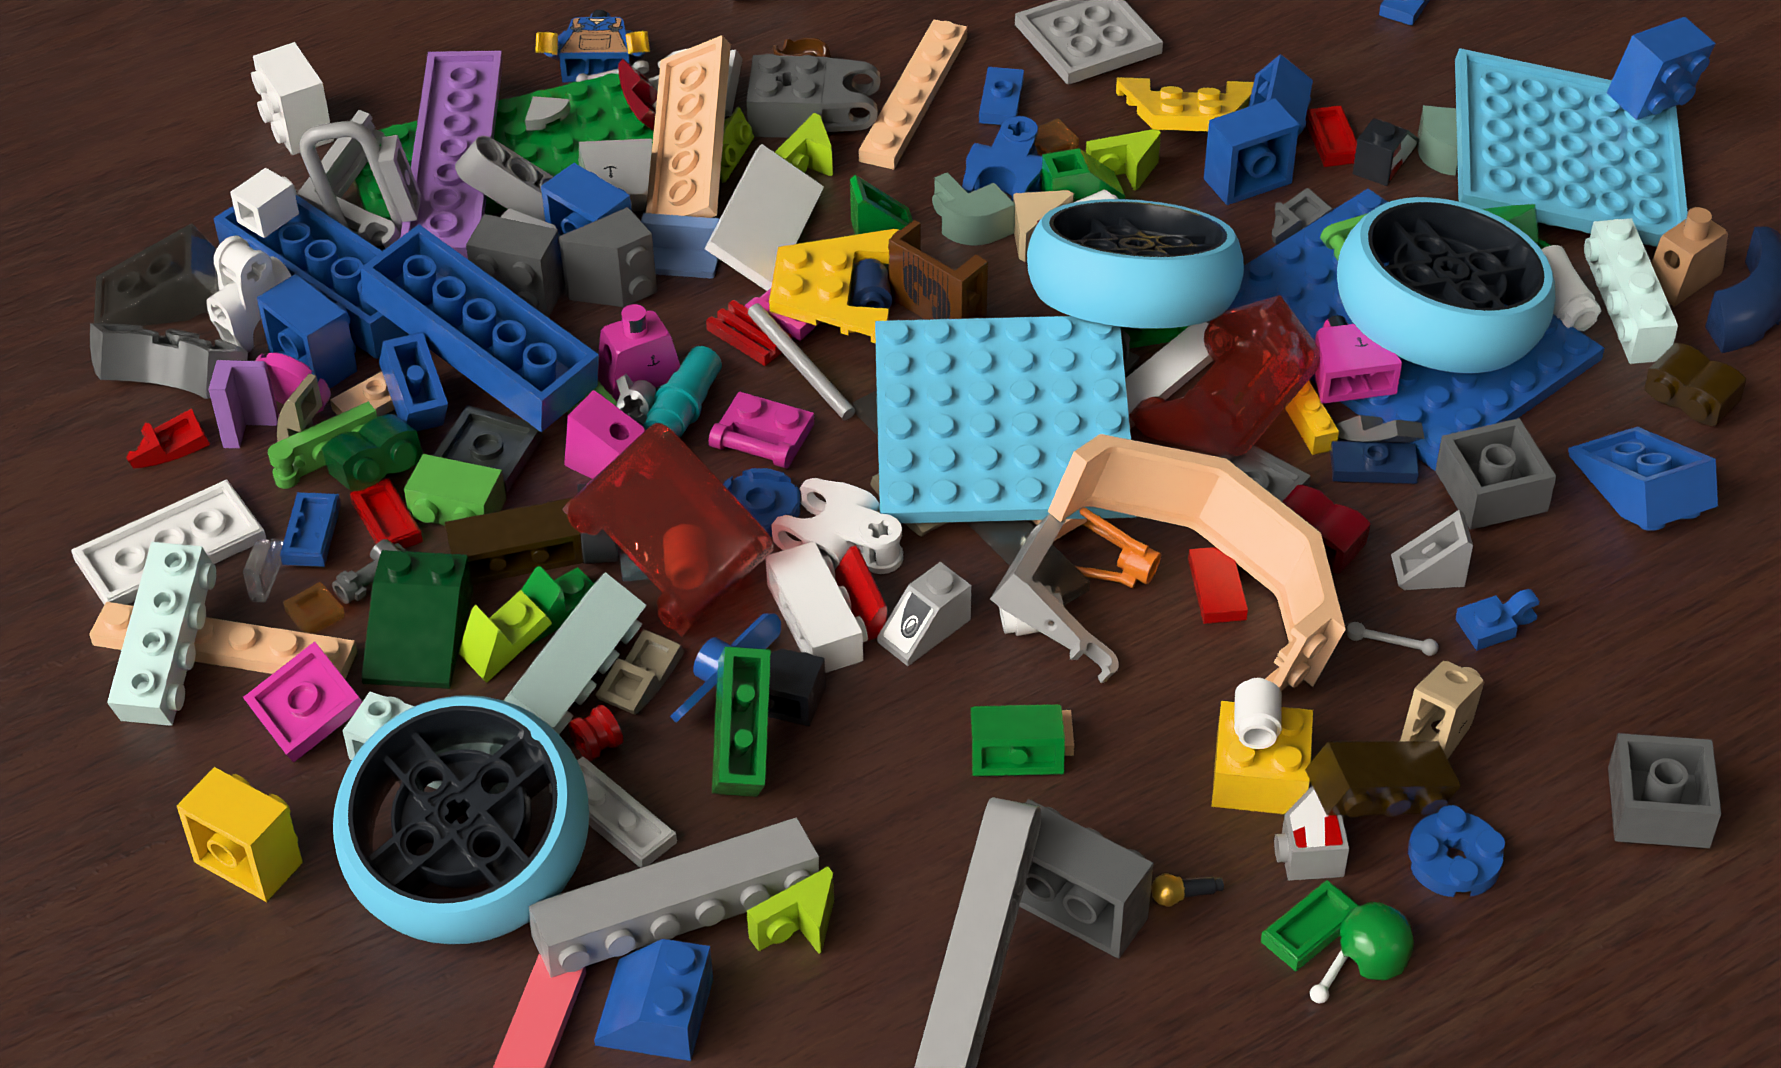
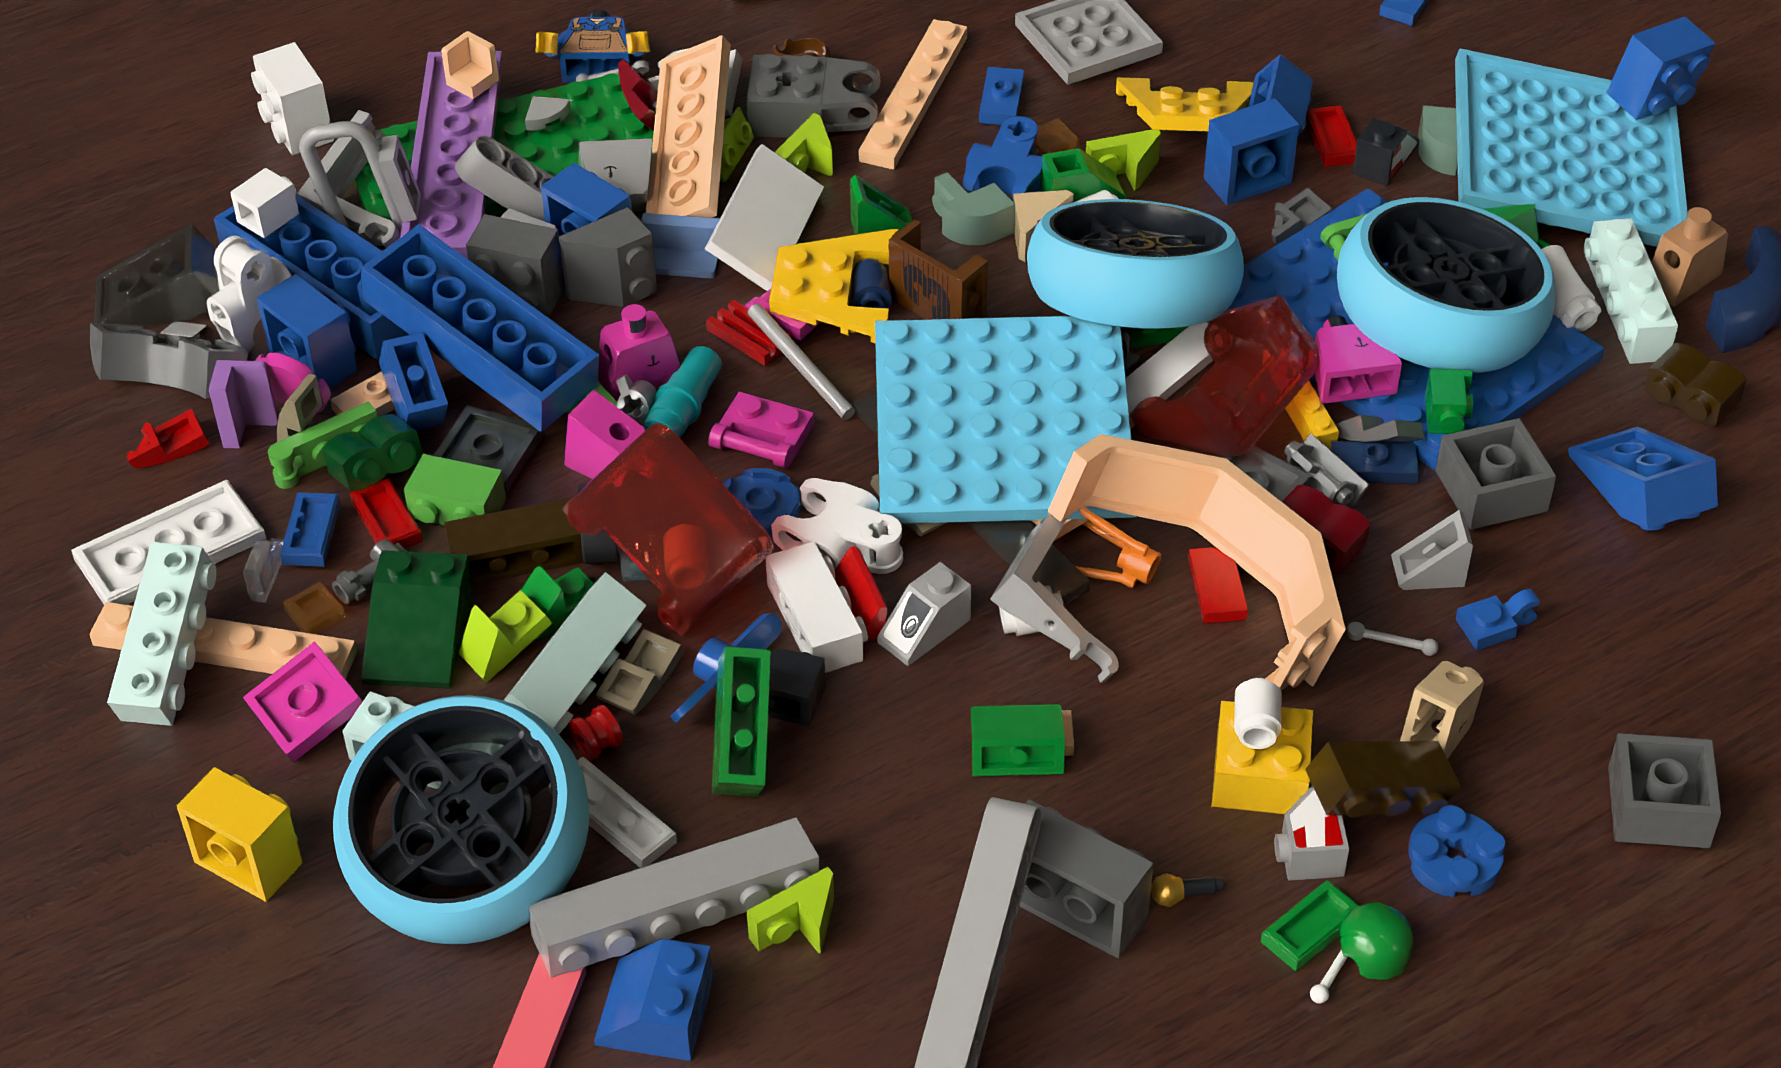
(183, 329): none -> white sticker
(470, 64): none -> light nougat panel
(1327, 471): none -> dark grey hinge
(1448, 400): none -> green brick

